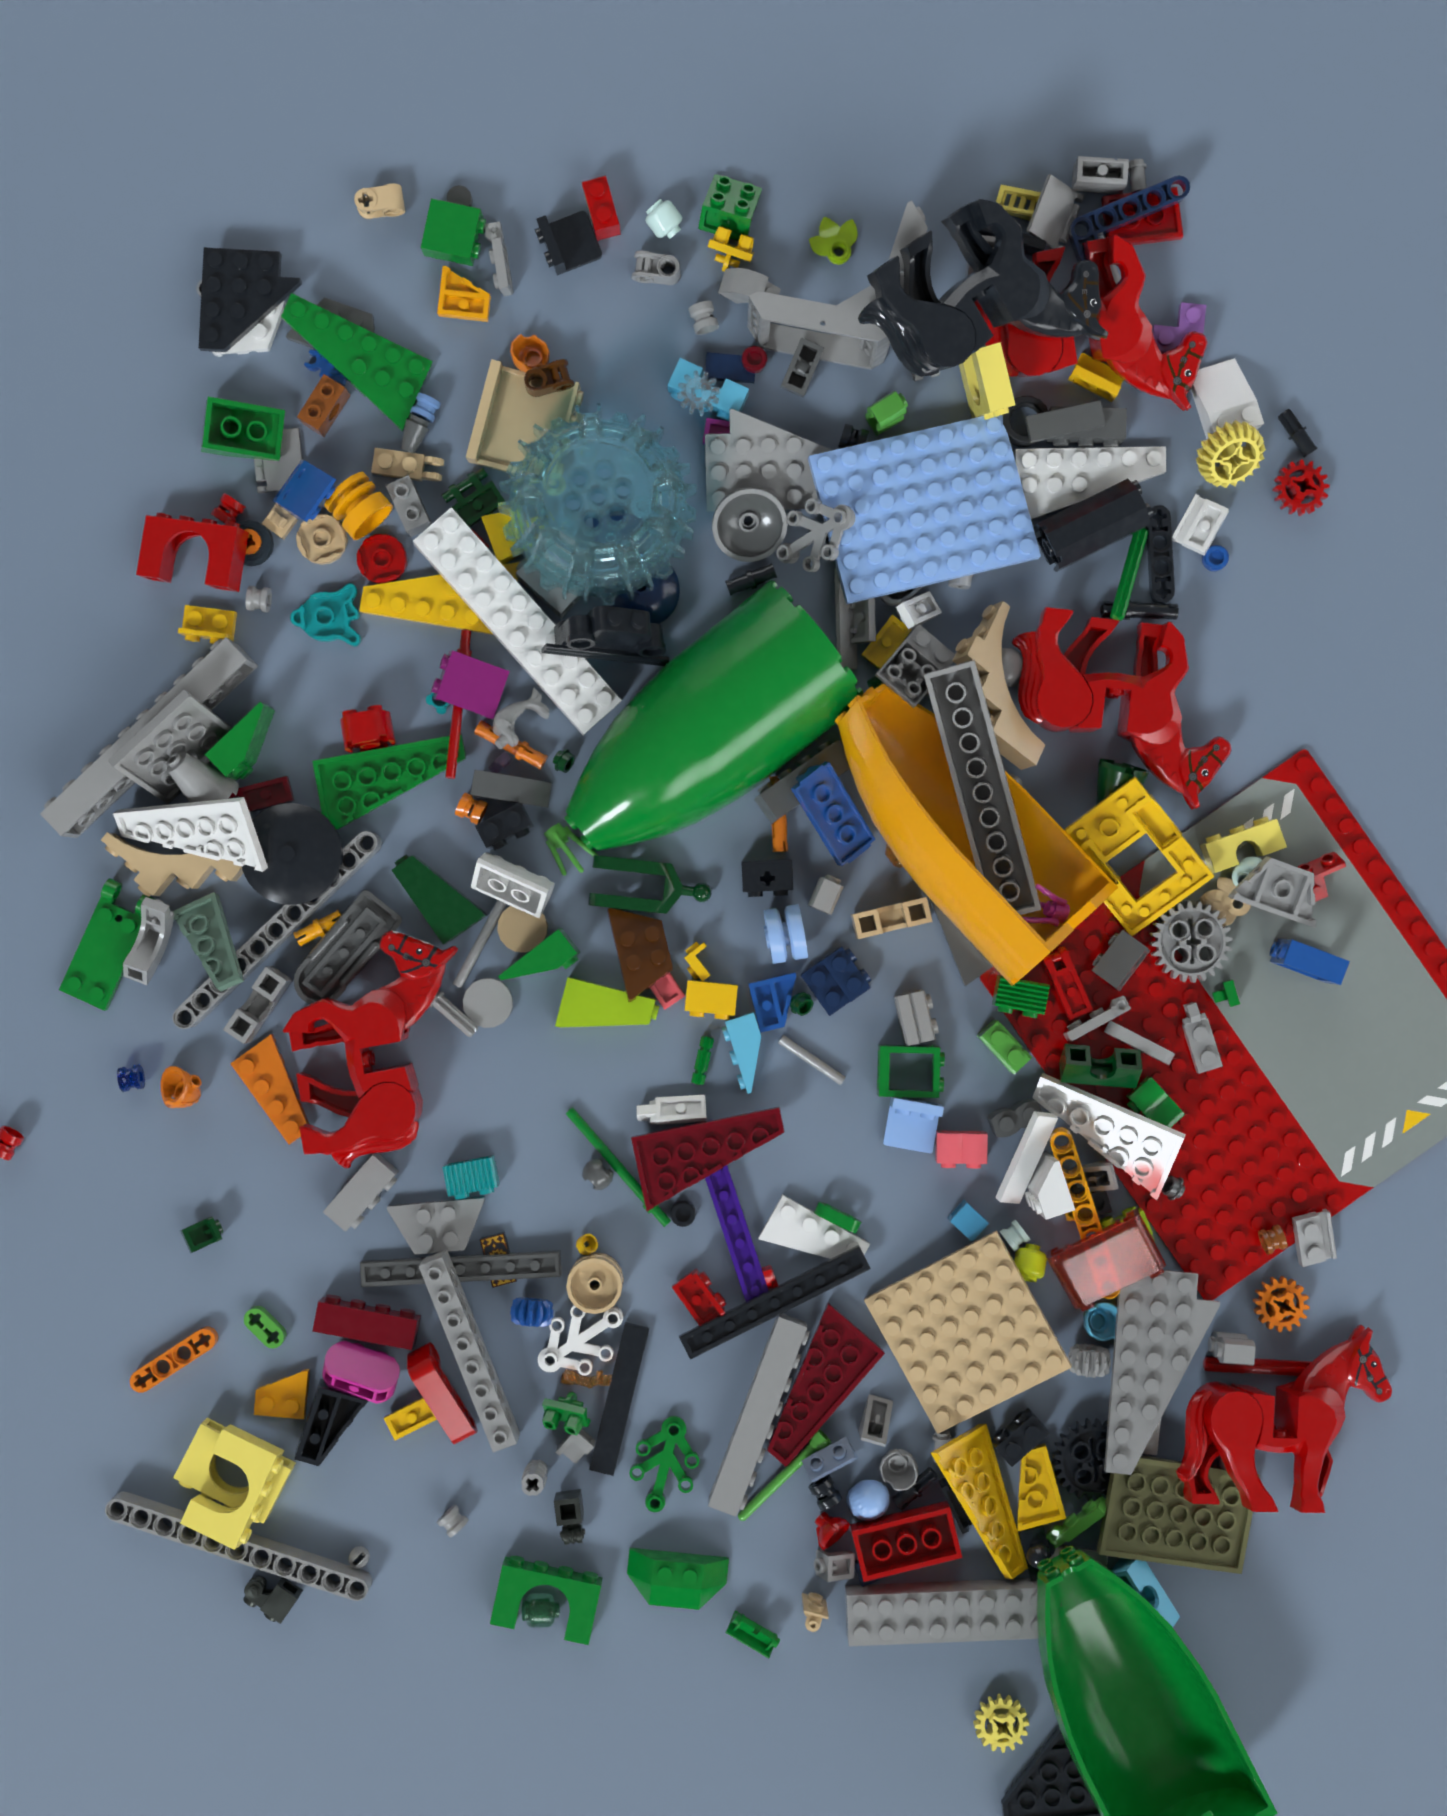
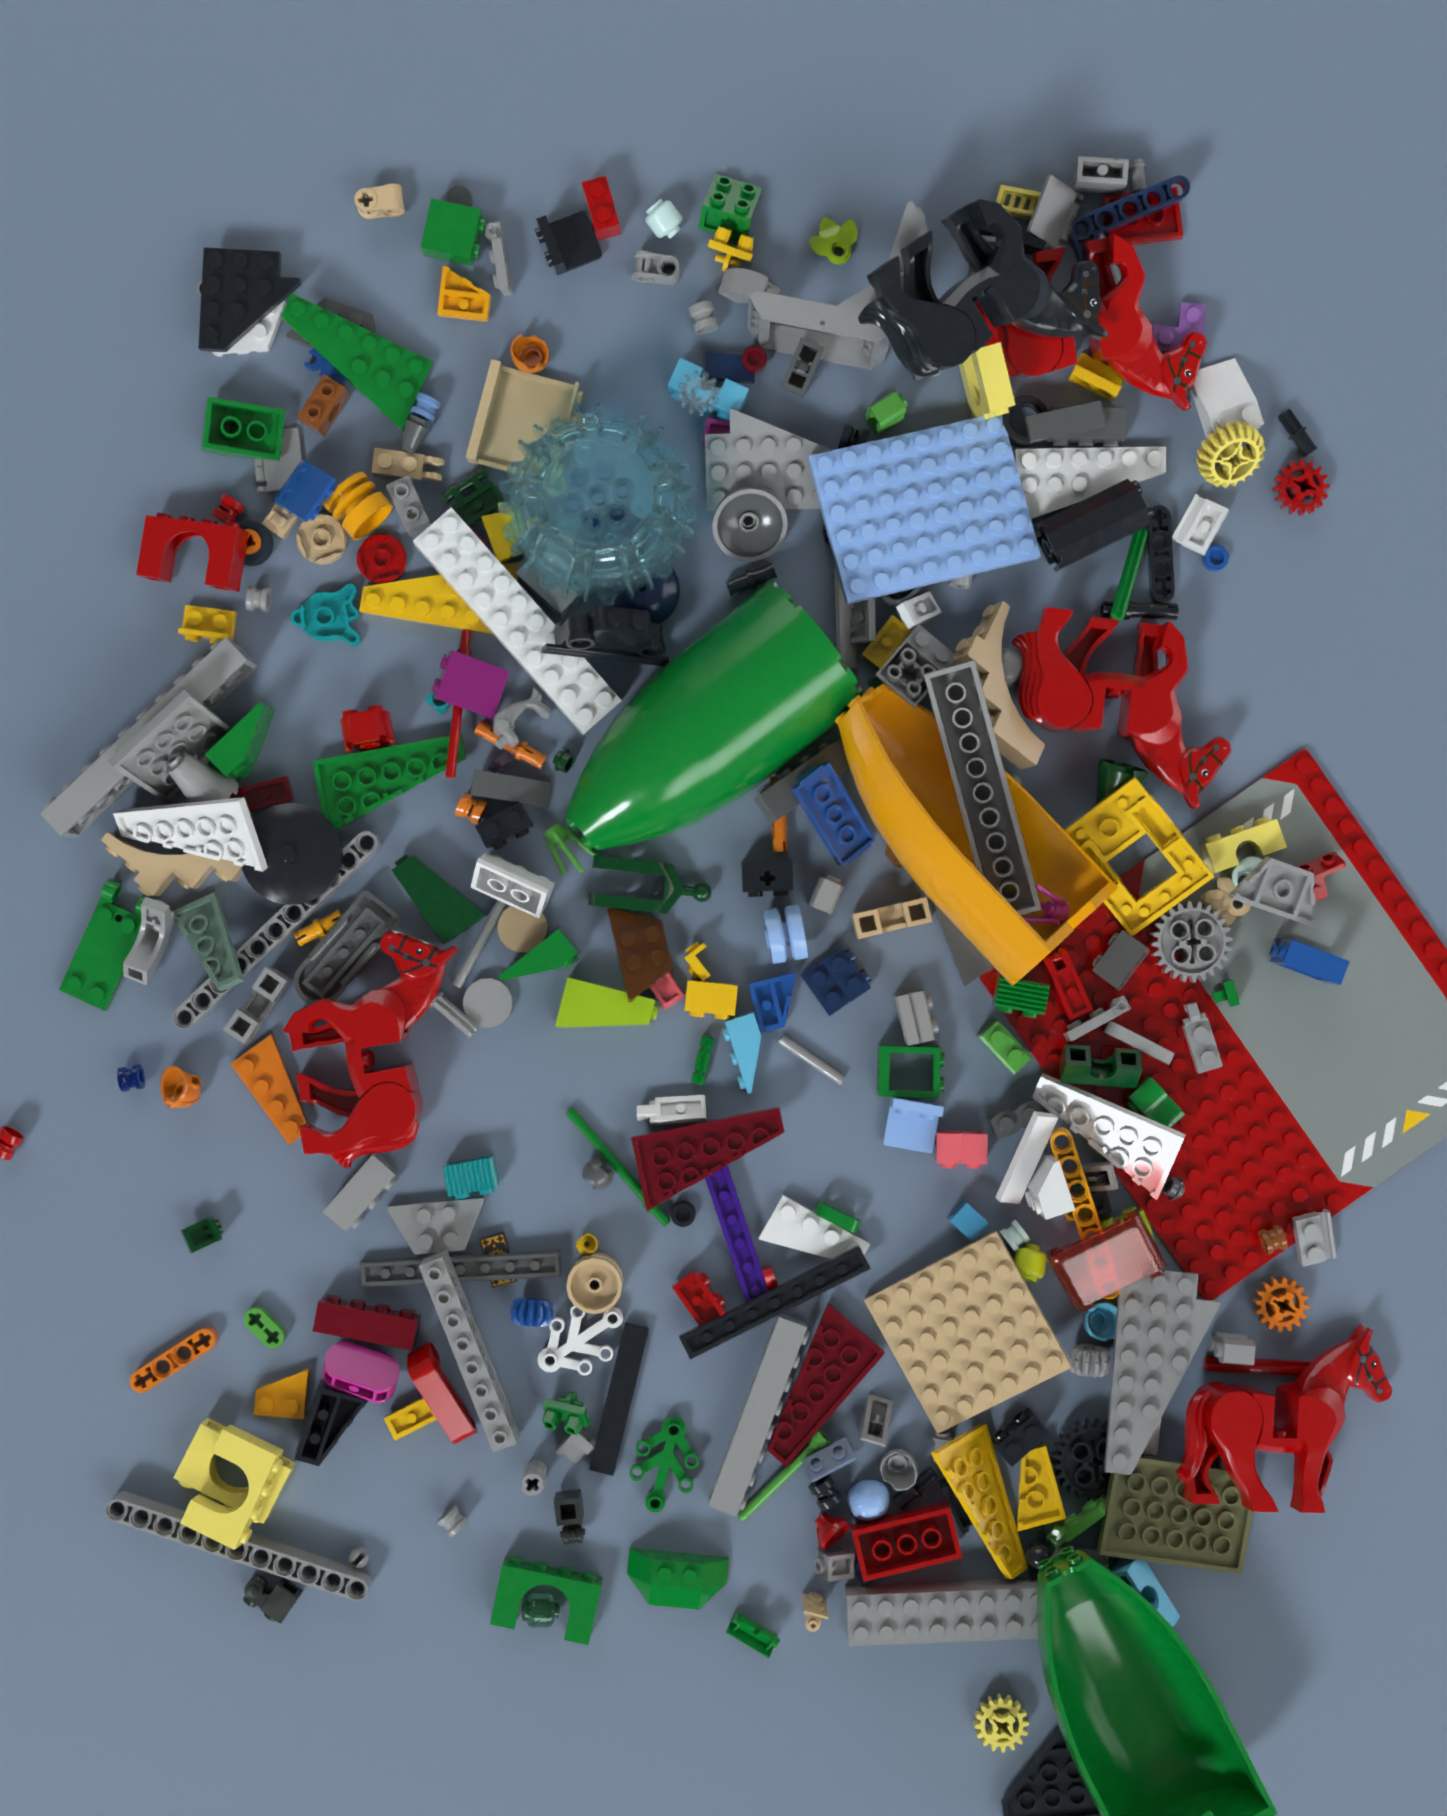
(550, 377): reddish brown piece -> none
(571, 1378): clear orange arm -> none
(790, 552): light grey plant -> none
(801, 1003): dark green plate -> none

